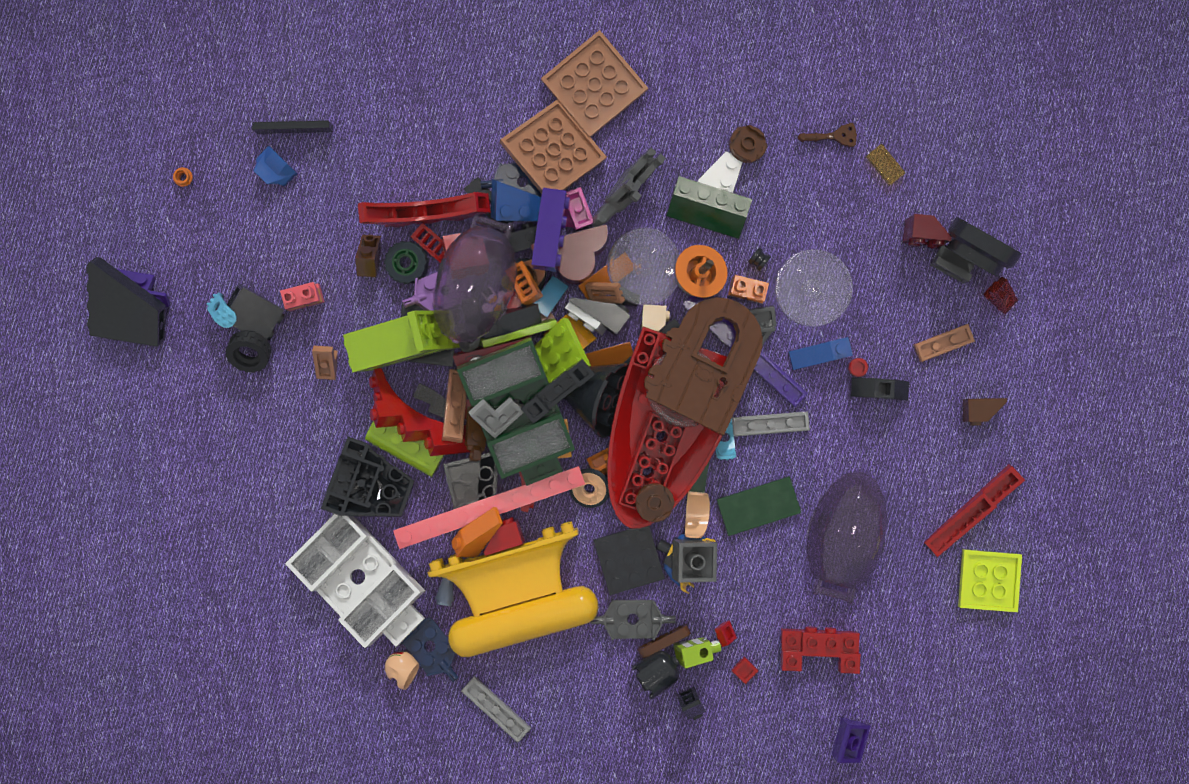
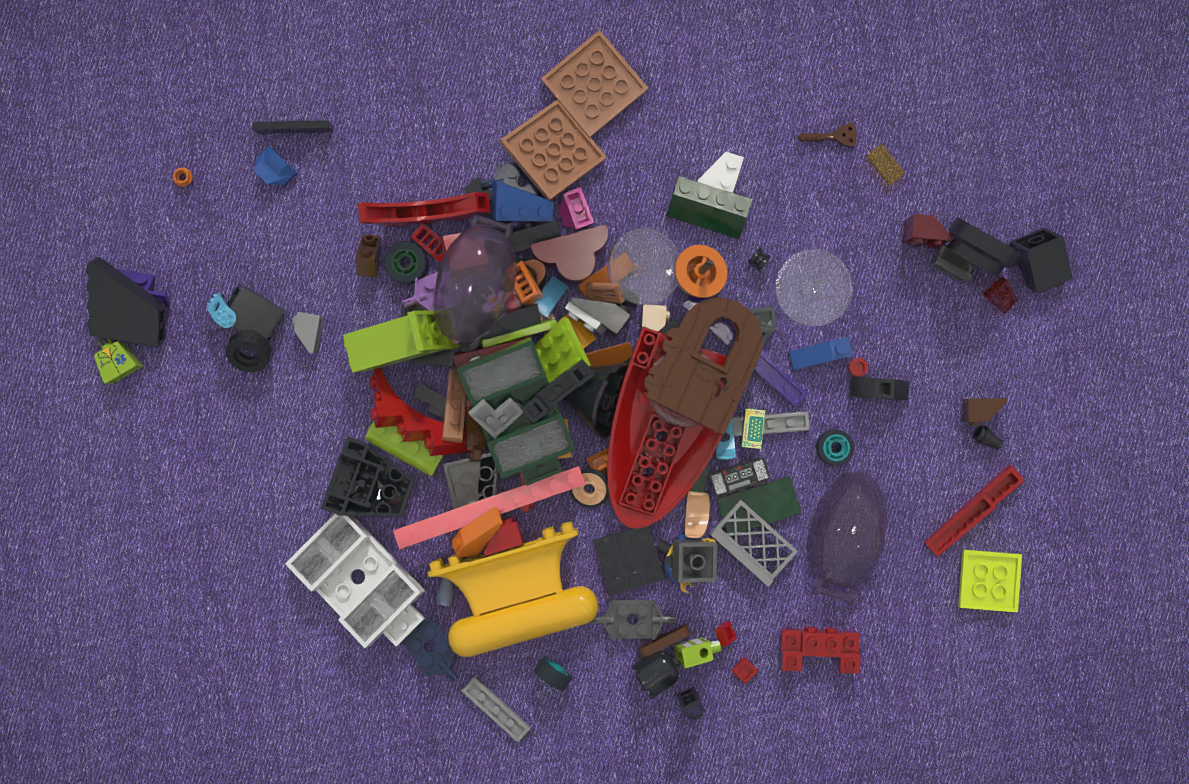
(115, 361): none -> lime torso
(302, 296): coral hips -> none
(308, 329): none -> light grey slope
(325, 362): nougat slope -> none
(402, 667): light nougat helmet -> none
(549, 229): dark purple brick -> none
(553, 674): none -> black wheel
(627, 186): dark grey animal -> none
(654, 502): reddish brown tile -> none
(739, 477): none -> brick
(745, 557): none -> light grey fence
(747, 144): reddish brown tile -> none
(750, 288): orange hips -> none
(753, 428): none -> tile
(845, 443): none -> wheel
(850, 741): dark purple slope -> none
(944, 343): nougat tile -> none
(986, 437): none -> black cone
(1043, 259): none -> black slope

